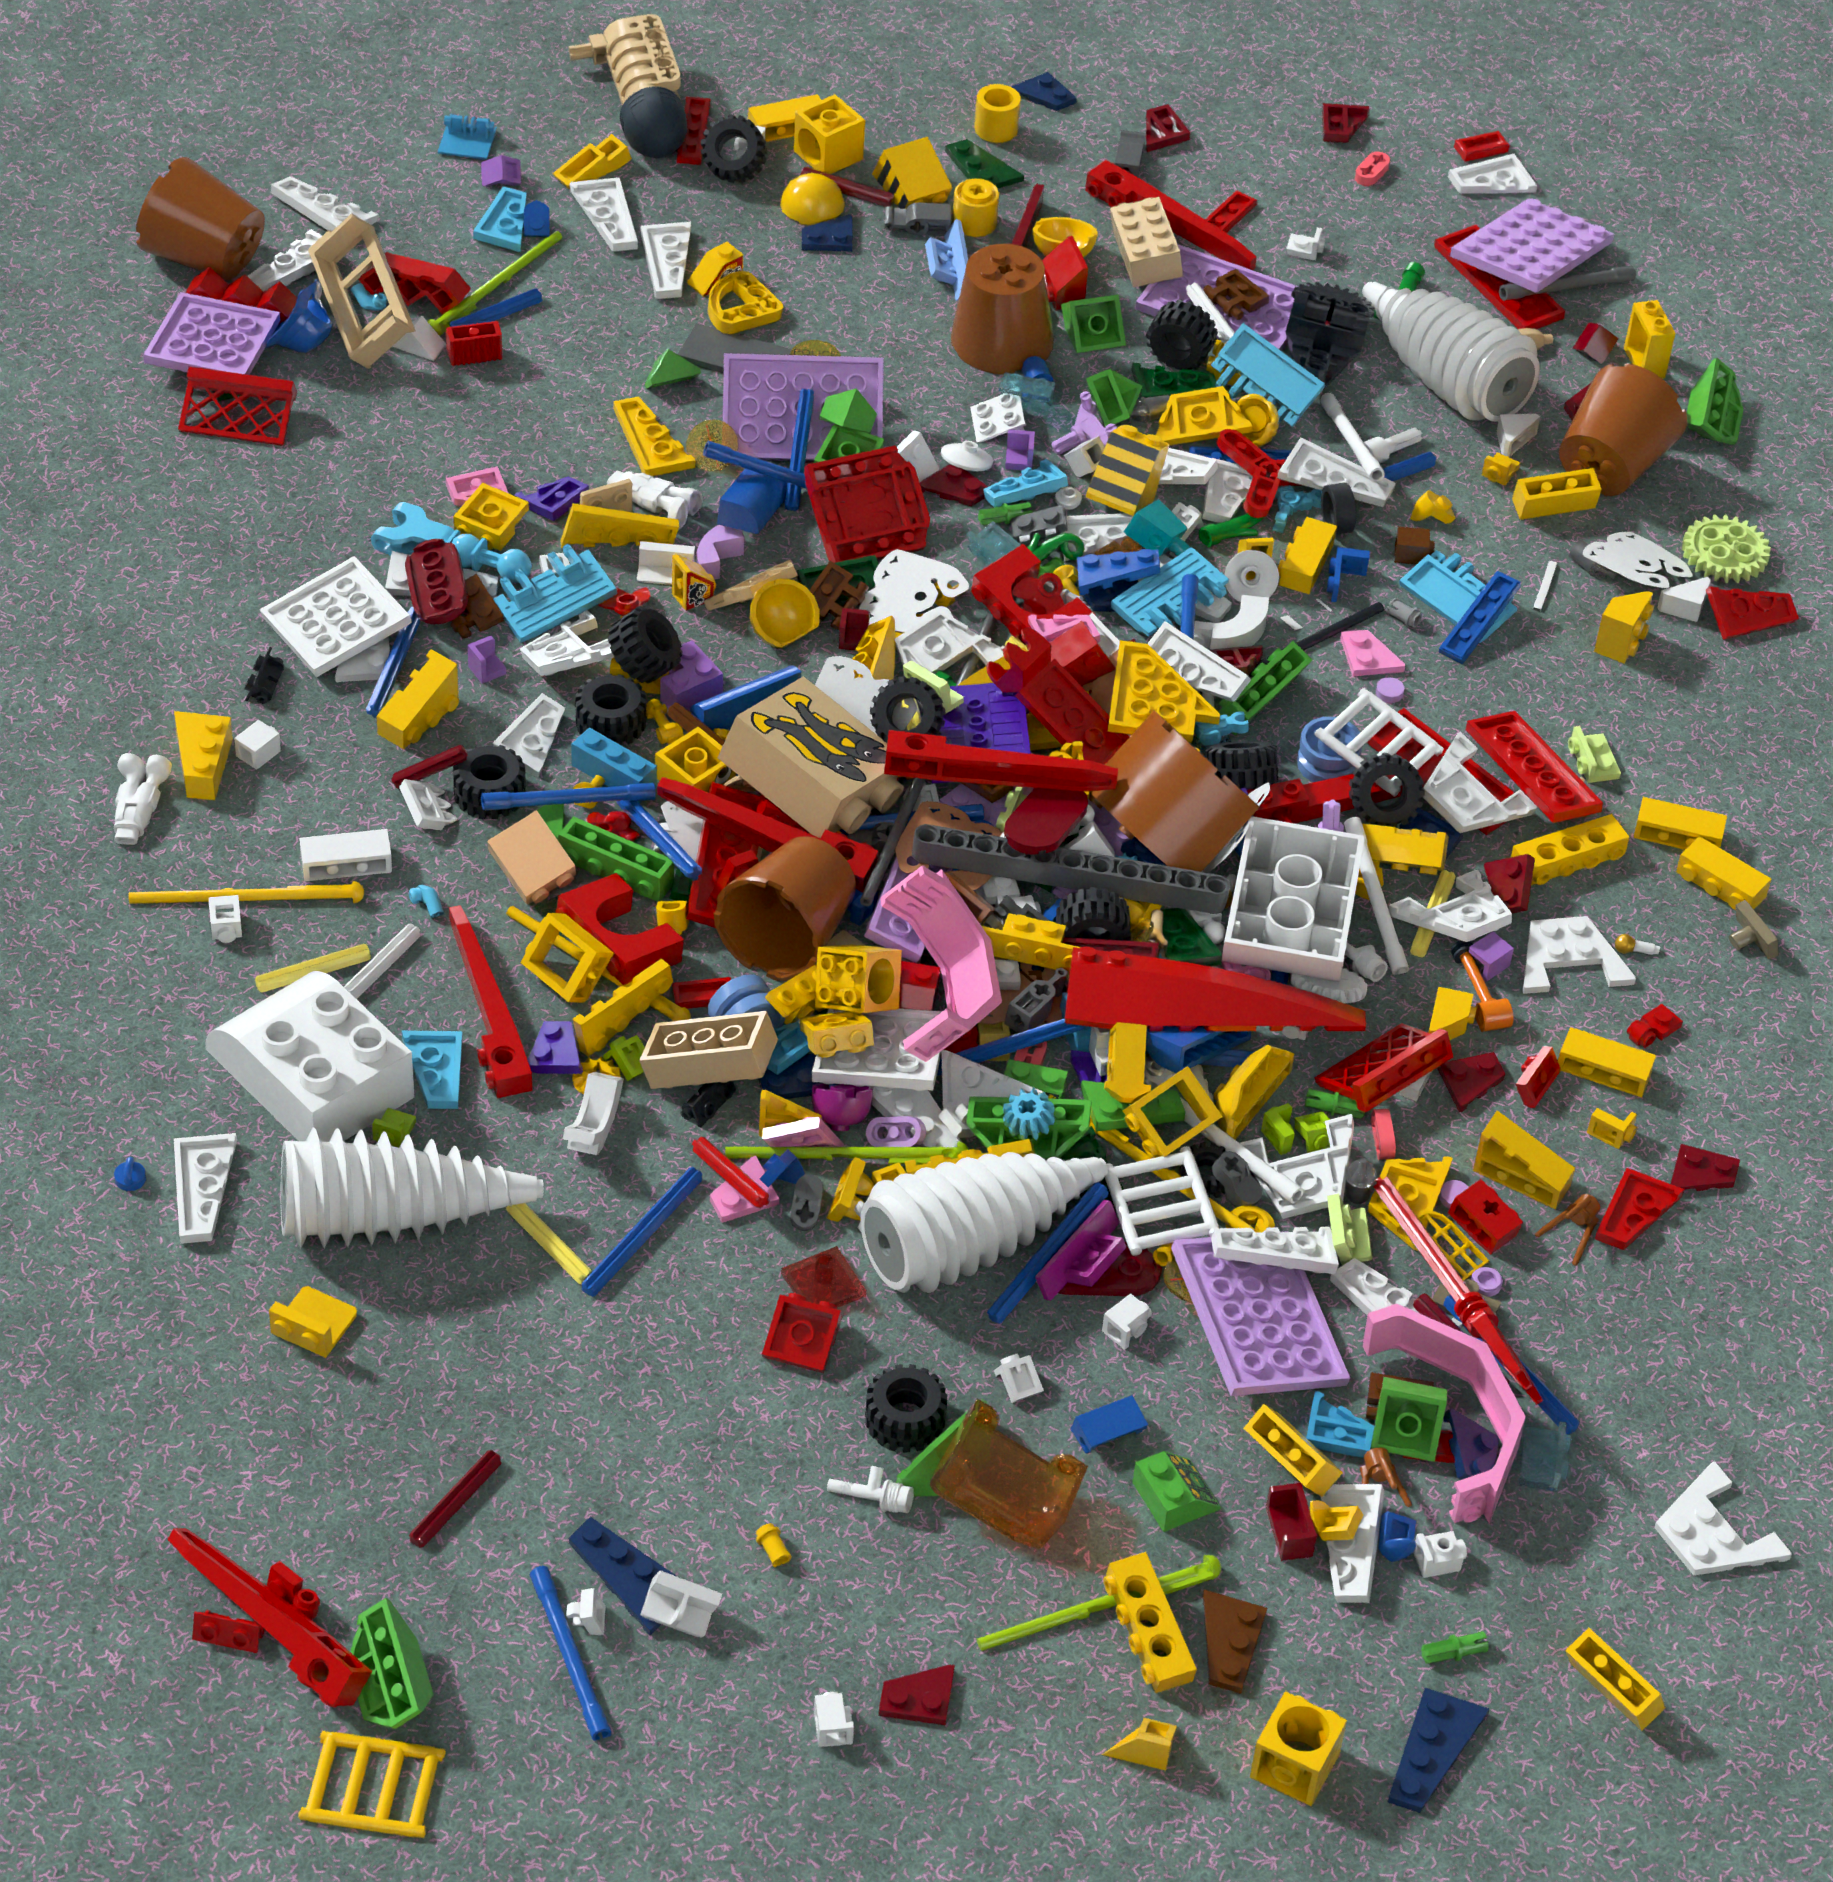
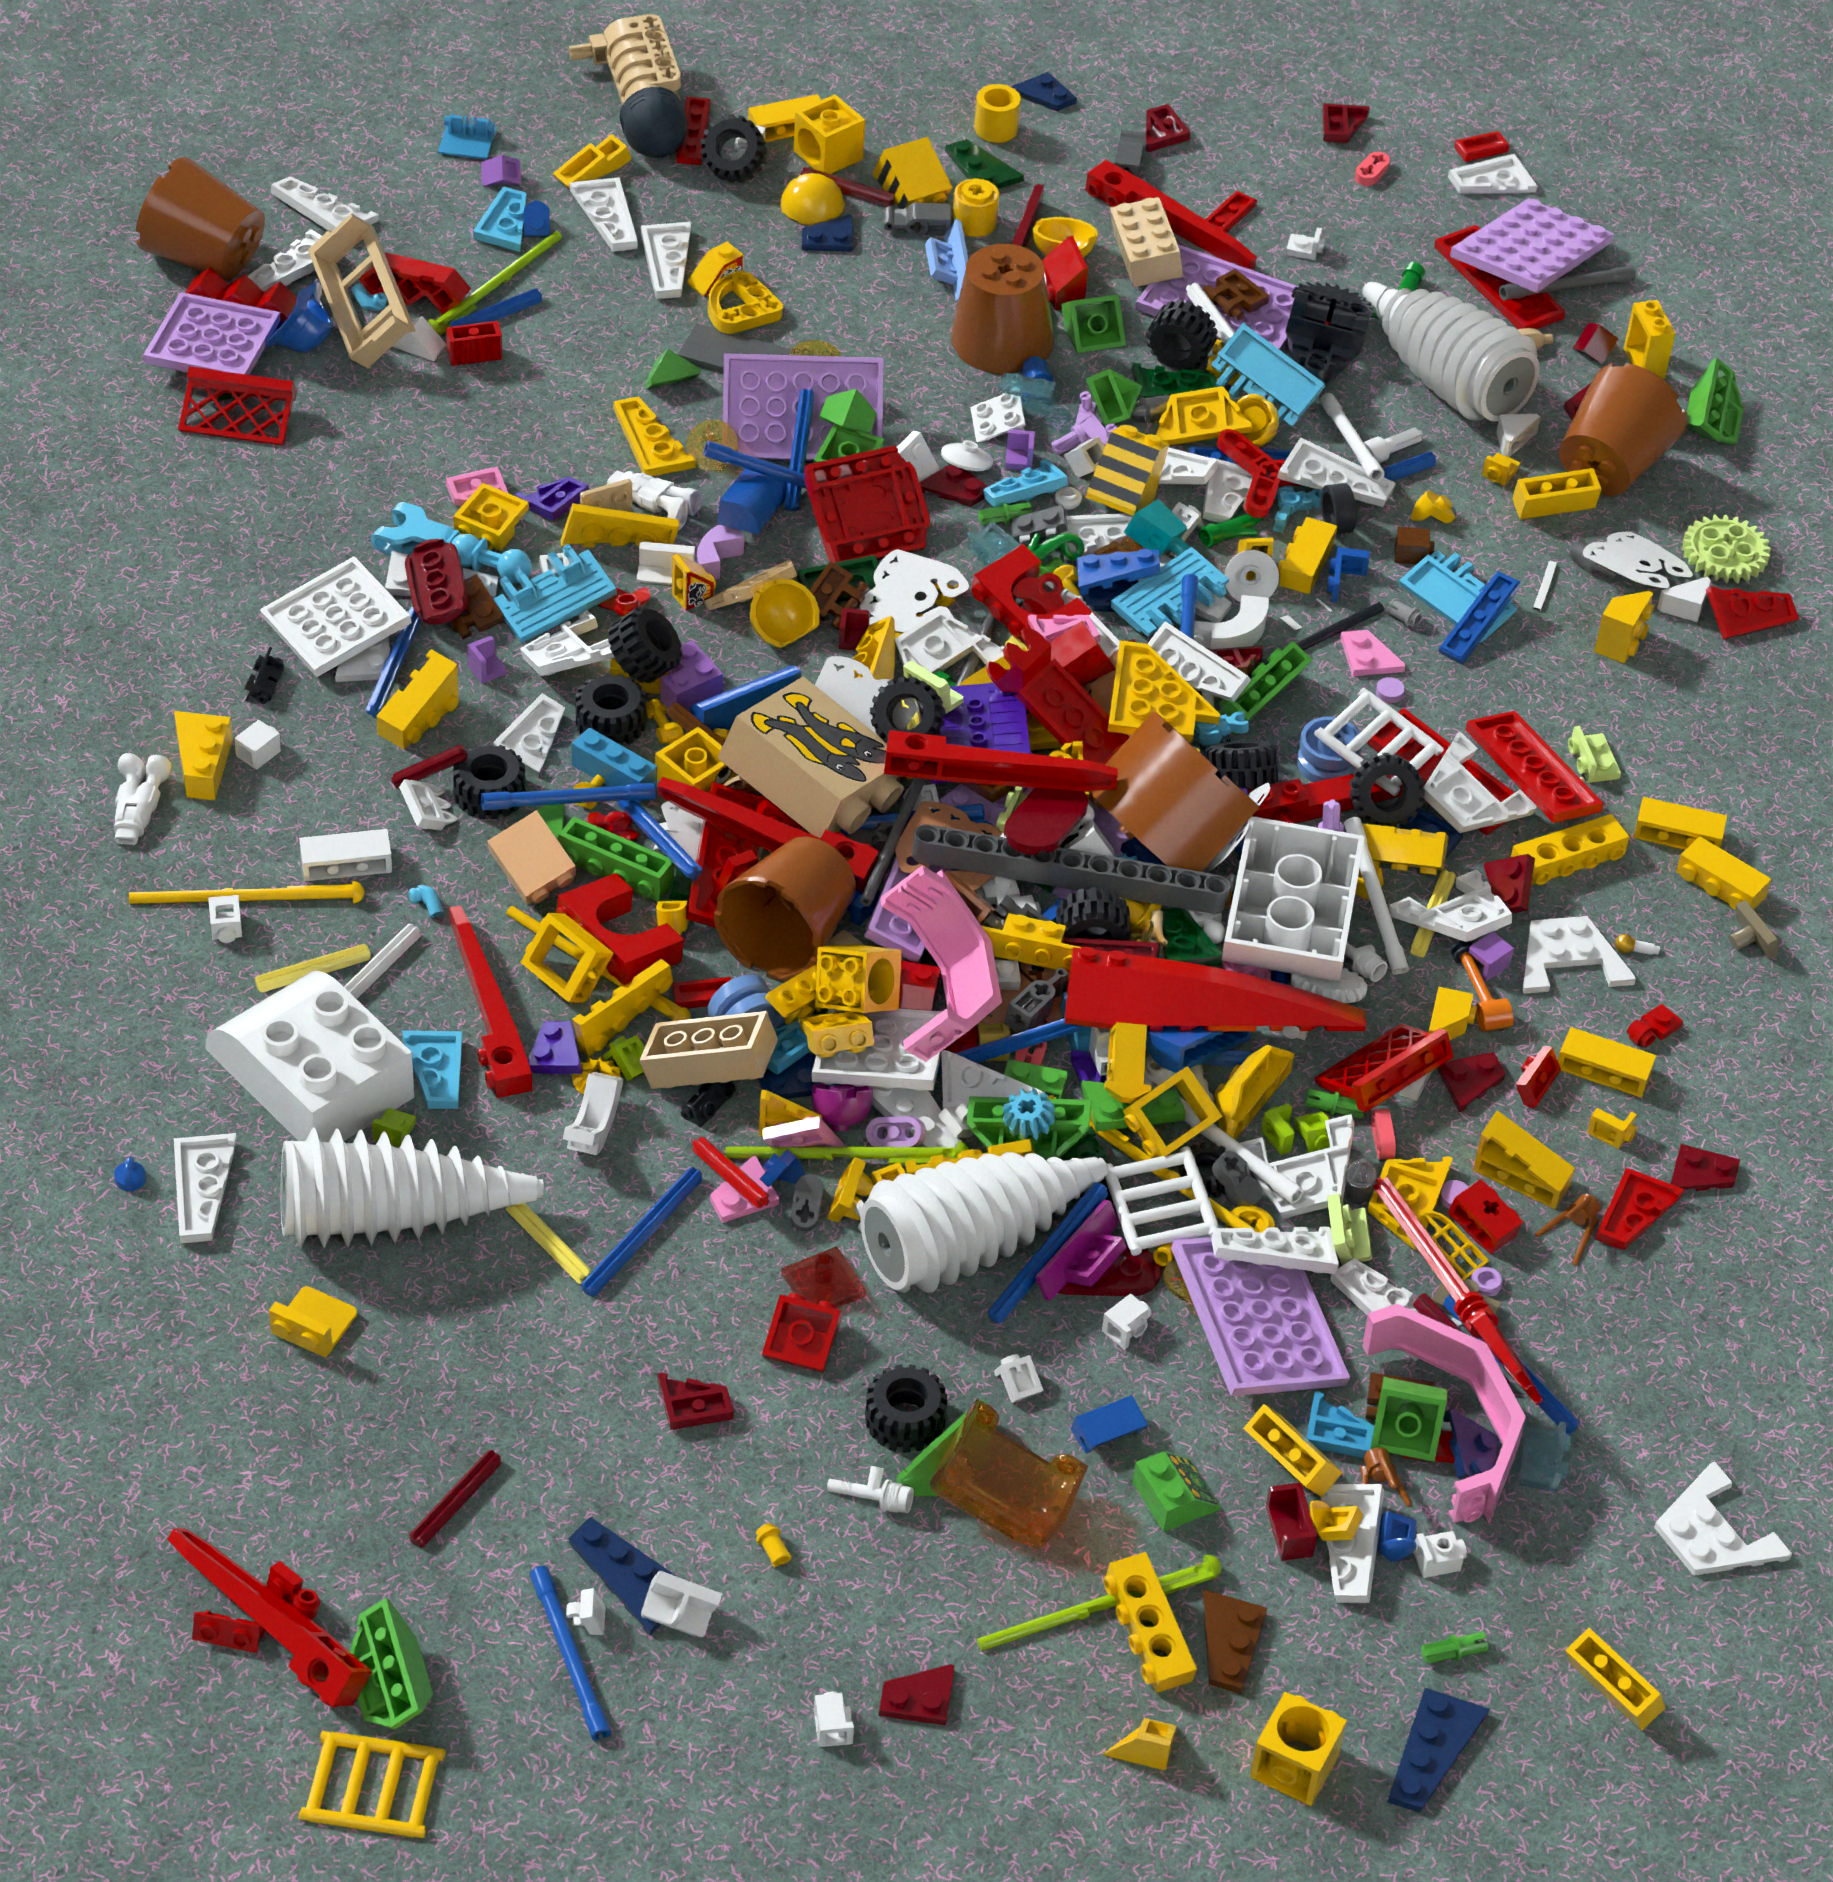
(693, 1402): none -> dark red wing

